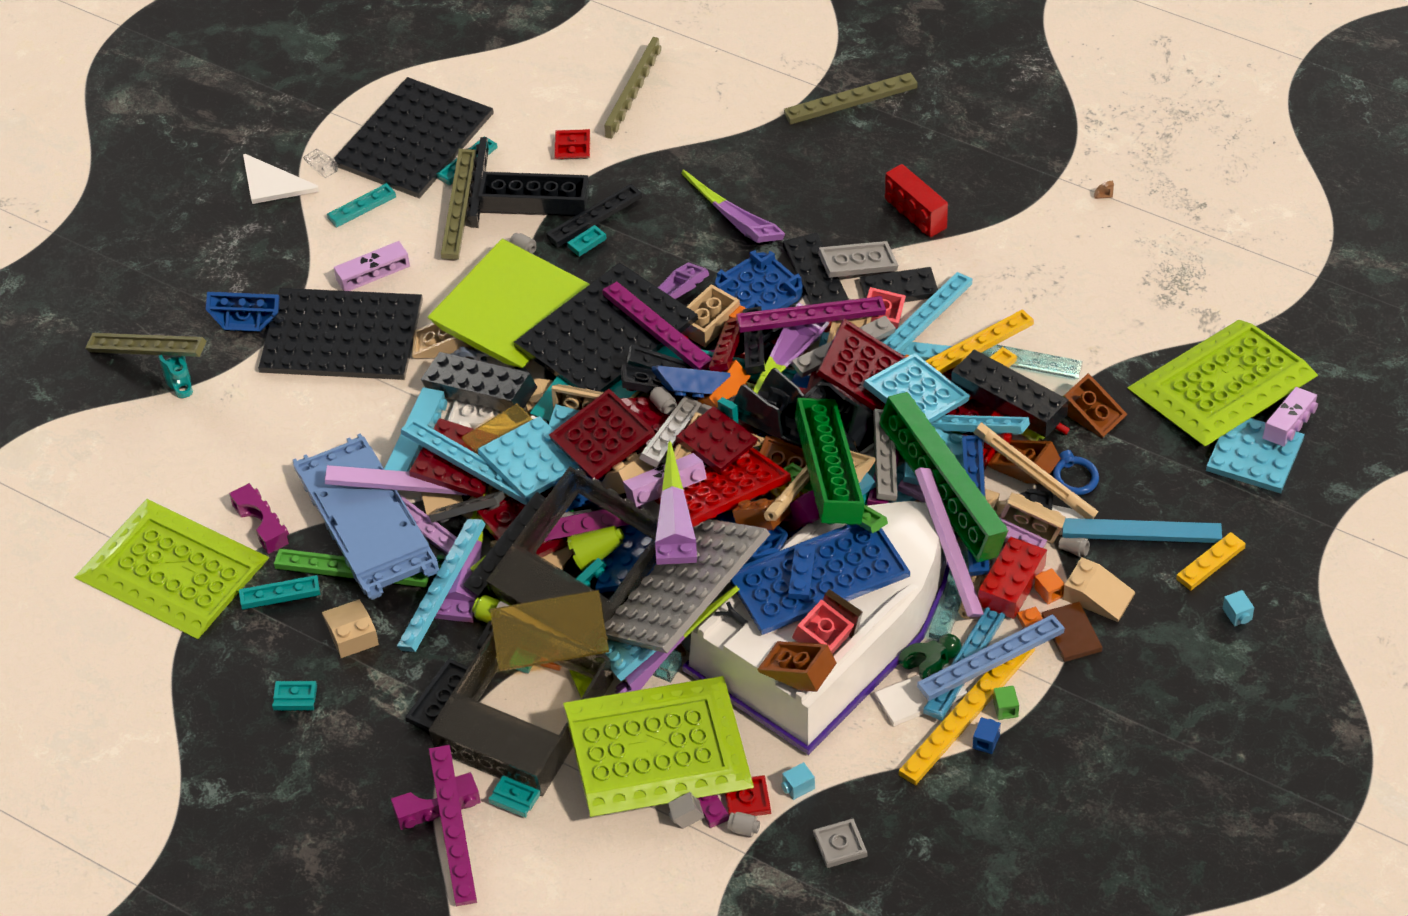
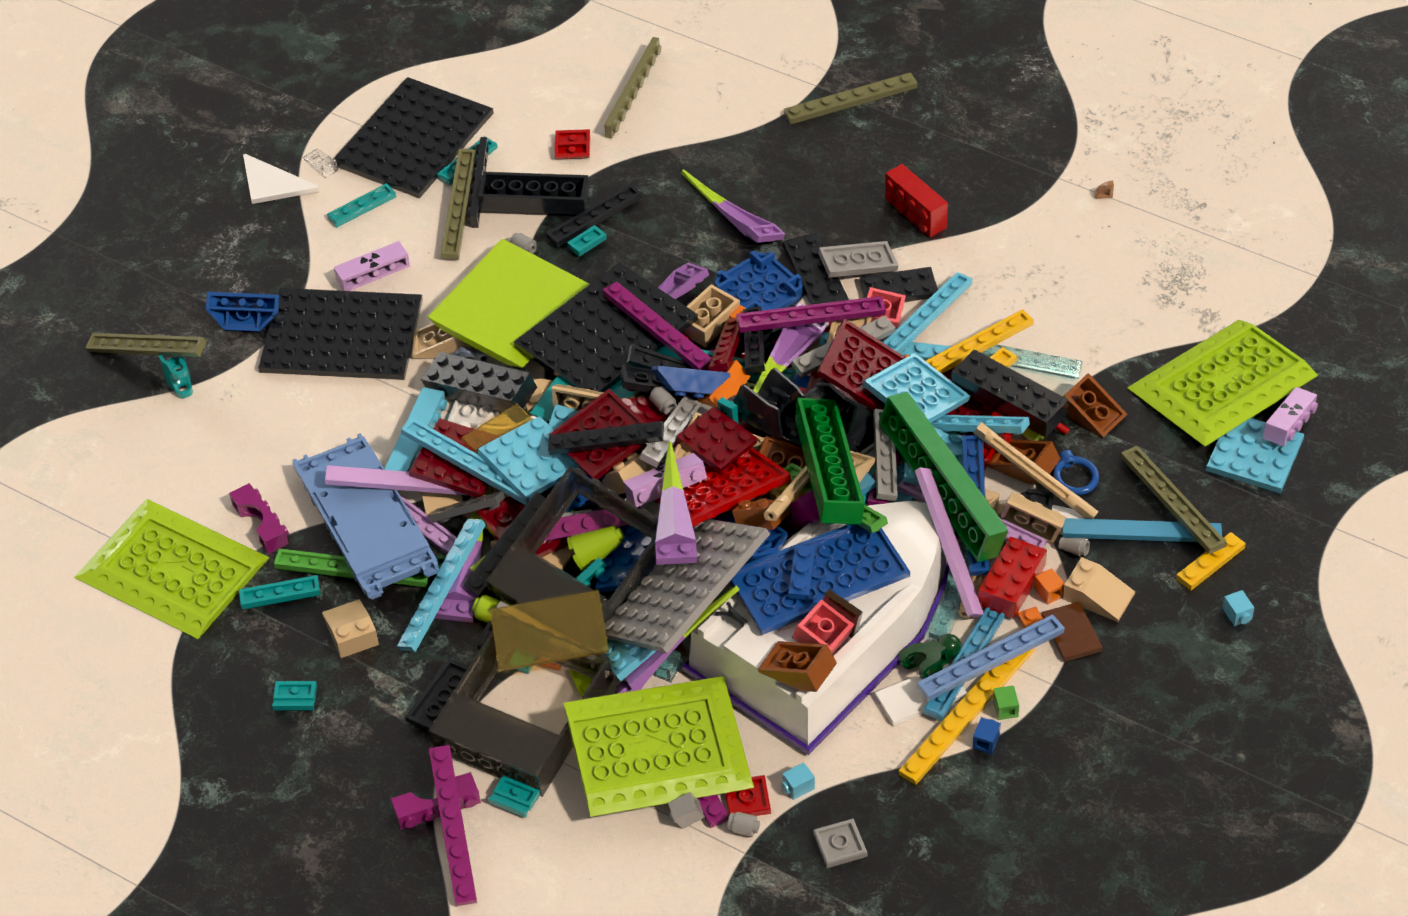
(606, 437): none -> black plate
(1173, 500): none -> olive plate

